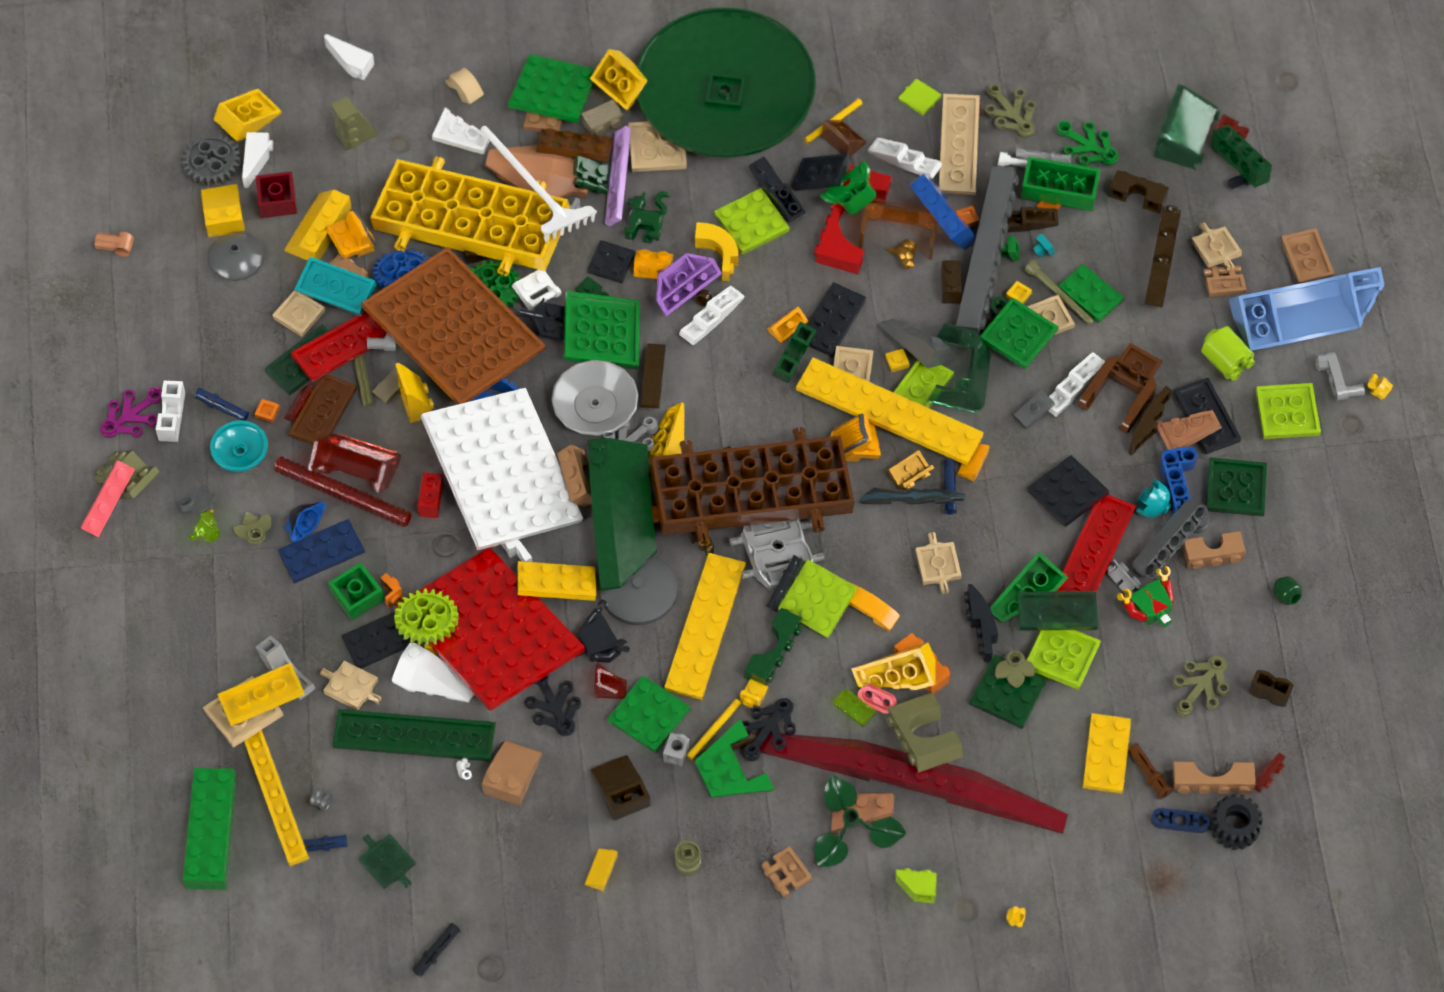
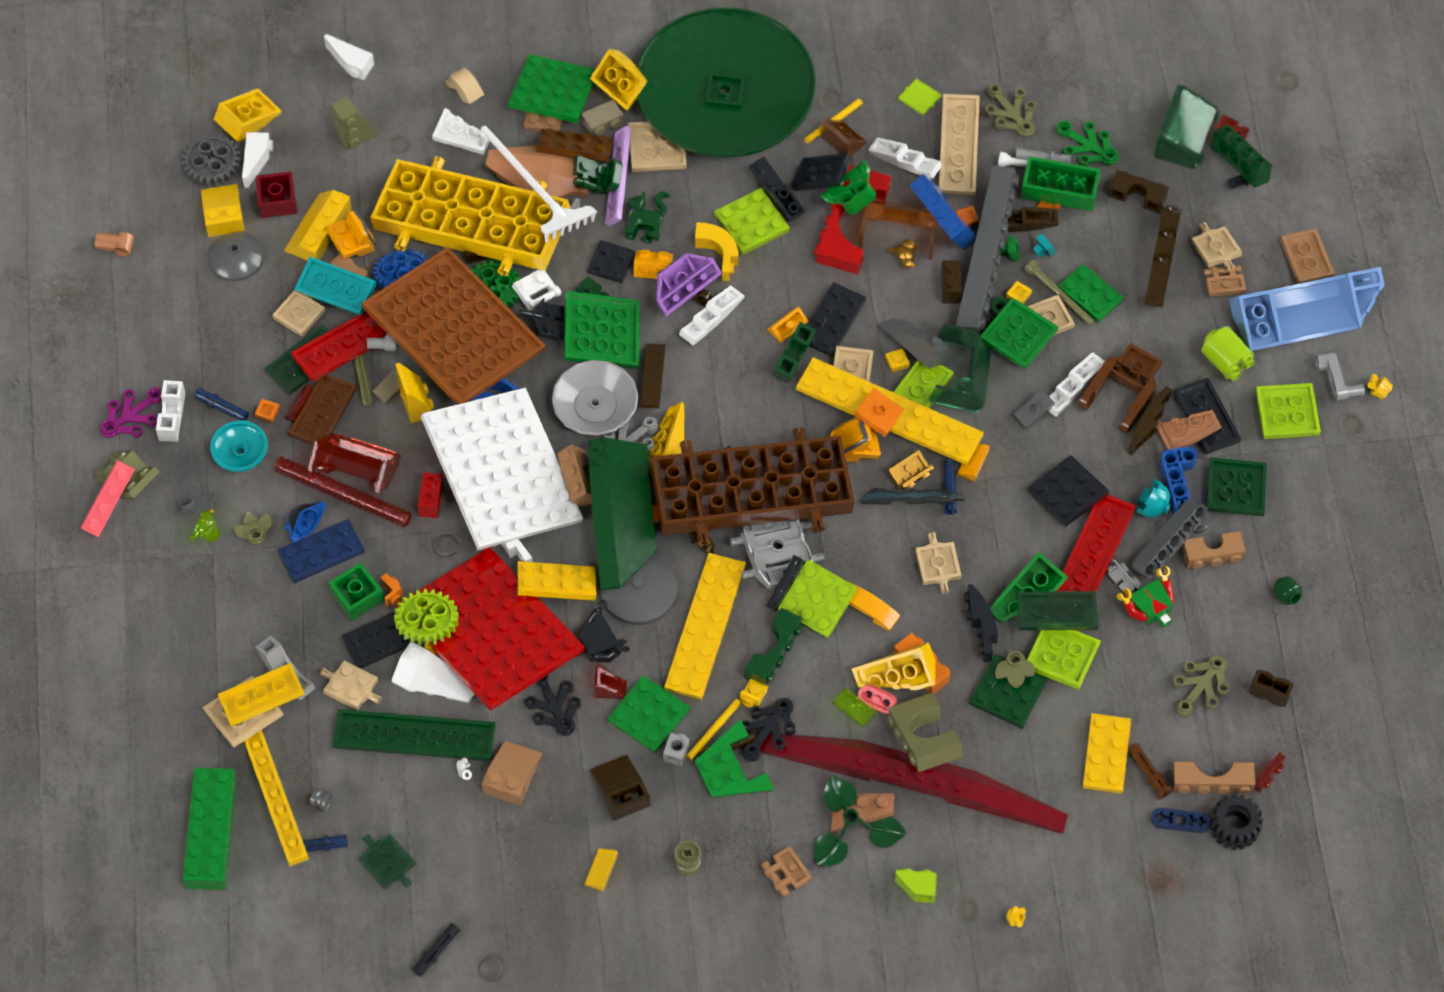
(612, 175): none -> dark green beam
(879, 412): none -> orange plate

